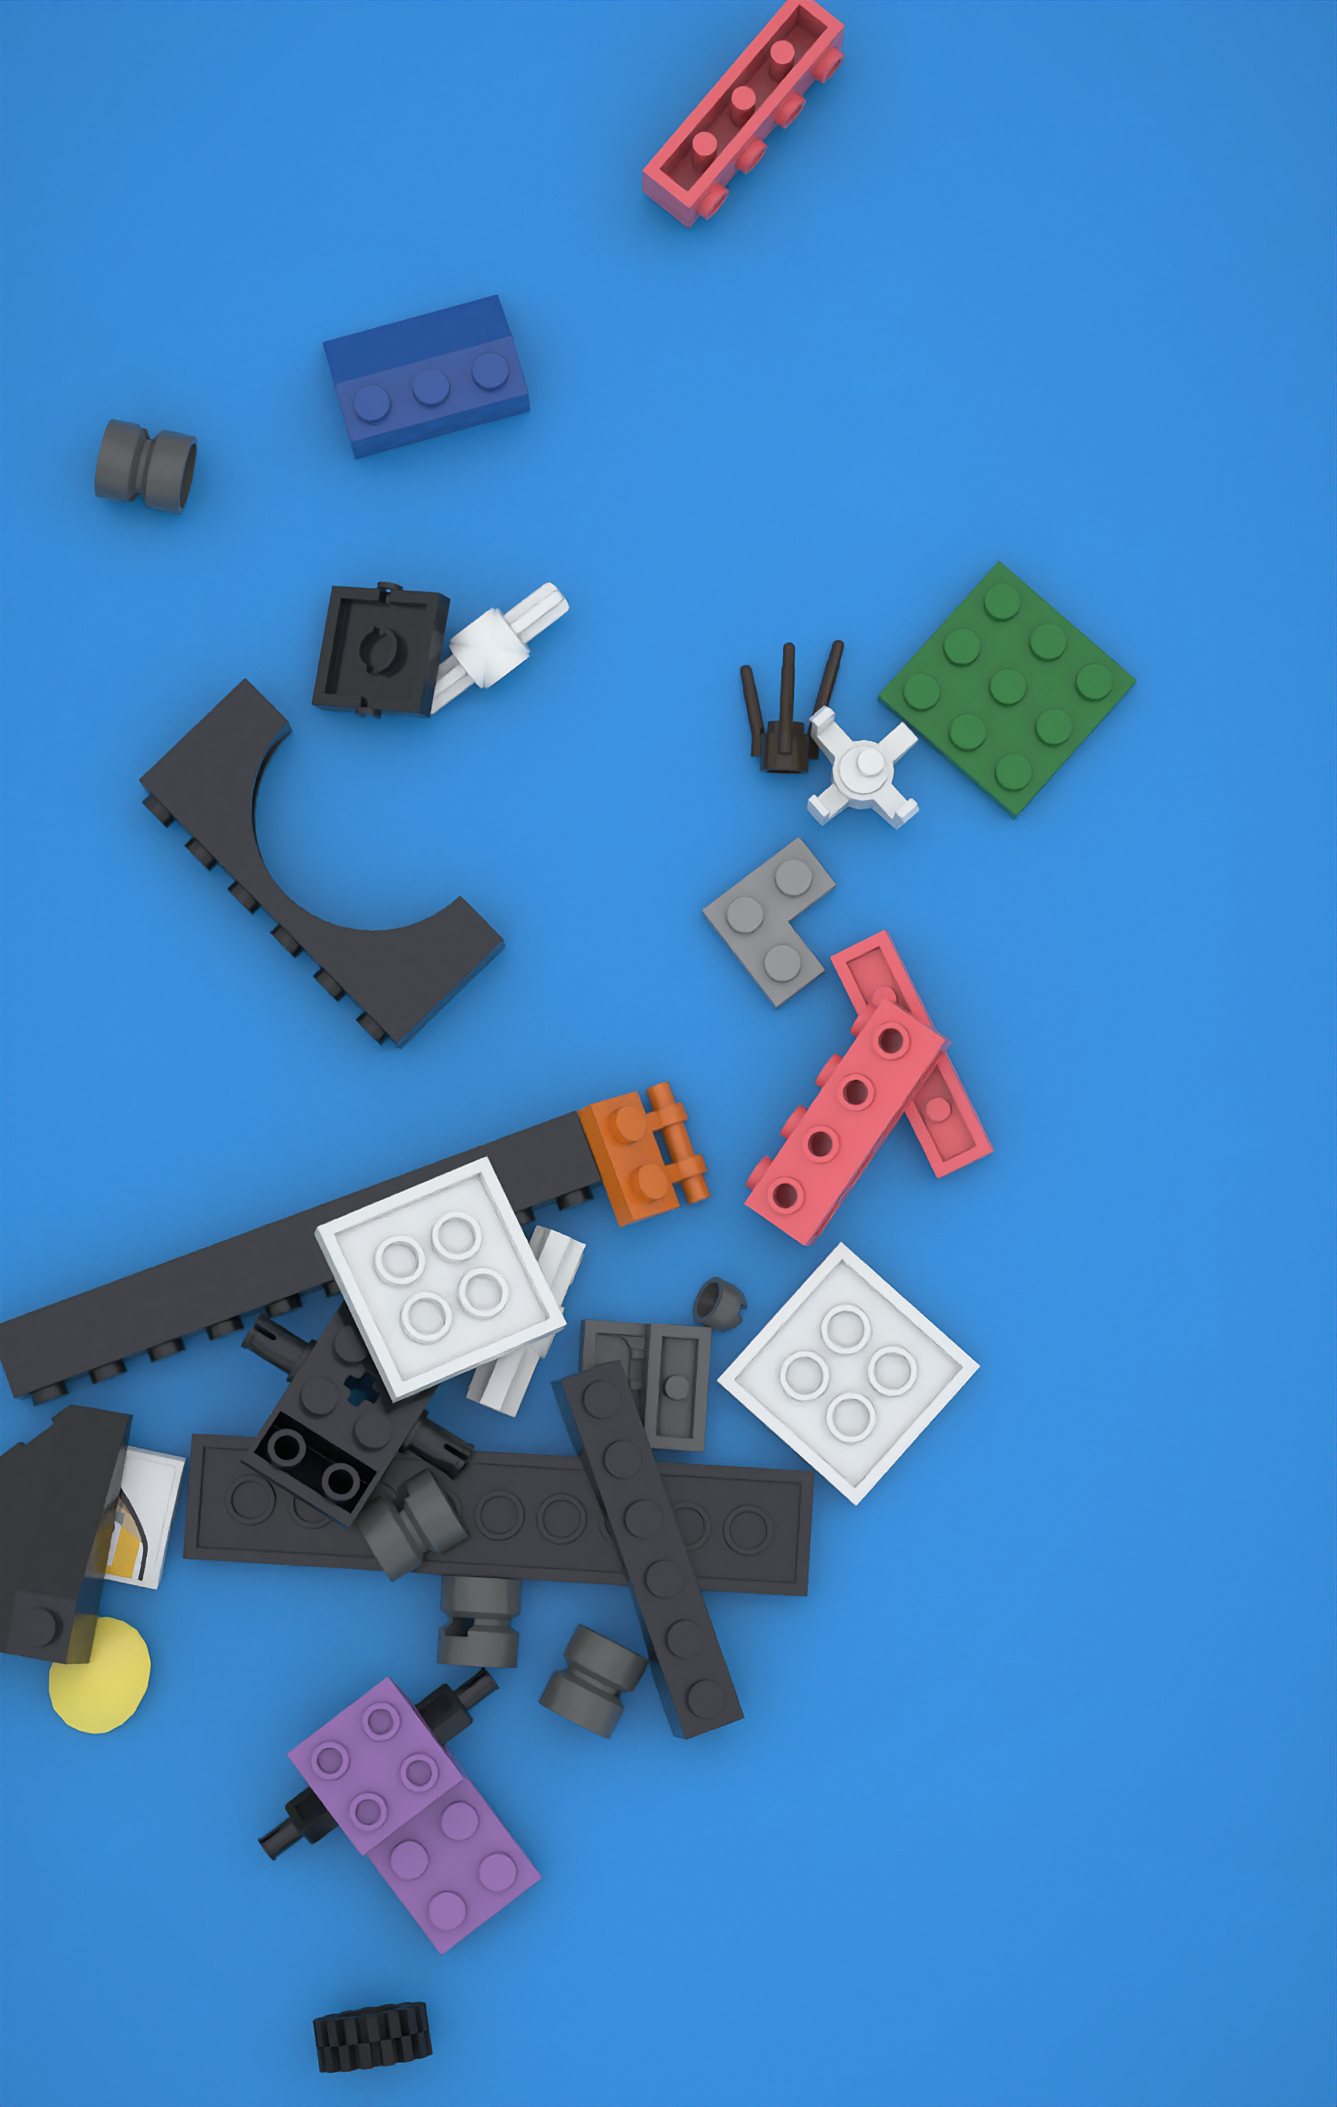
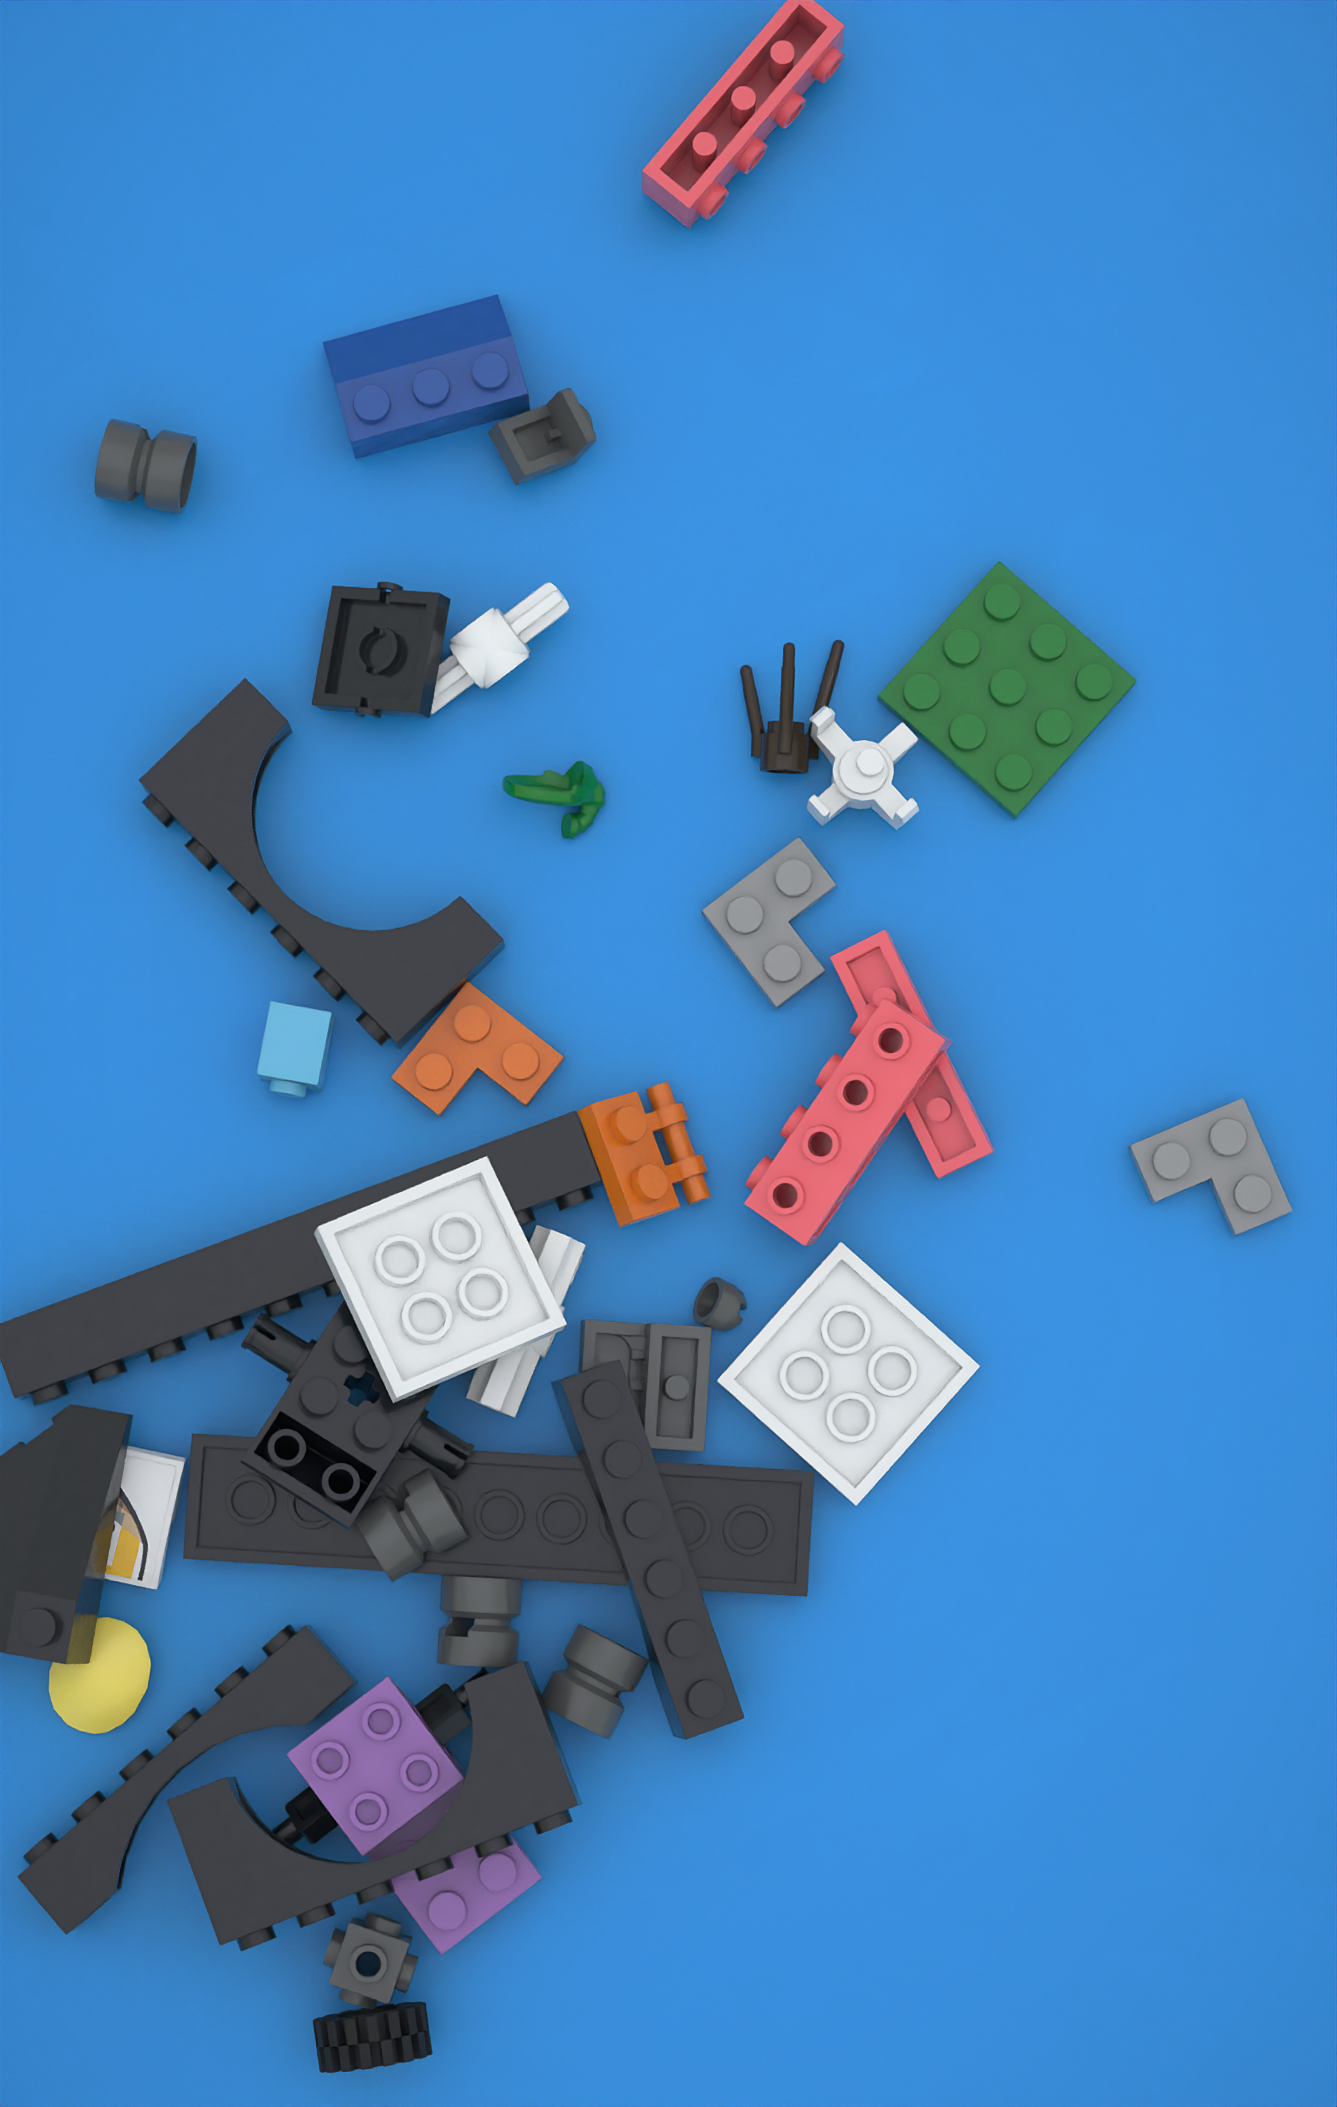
(89, 1862): none -> black arch
(259, 1879): none -> black arch
(295, 1049): none -> medium azure brick
(381, 1937): none -> dark grey brick
(470, 1038): none -> orange plate
(544, 437): none -> dark grey bracket
(575, 788): none -> green piece
(1220, 1149): none -> light grey plate

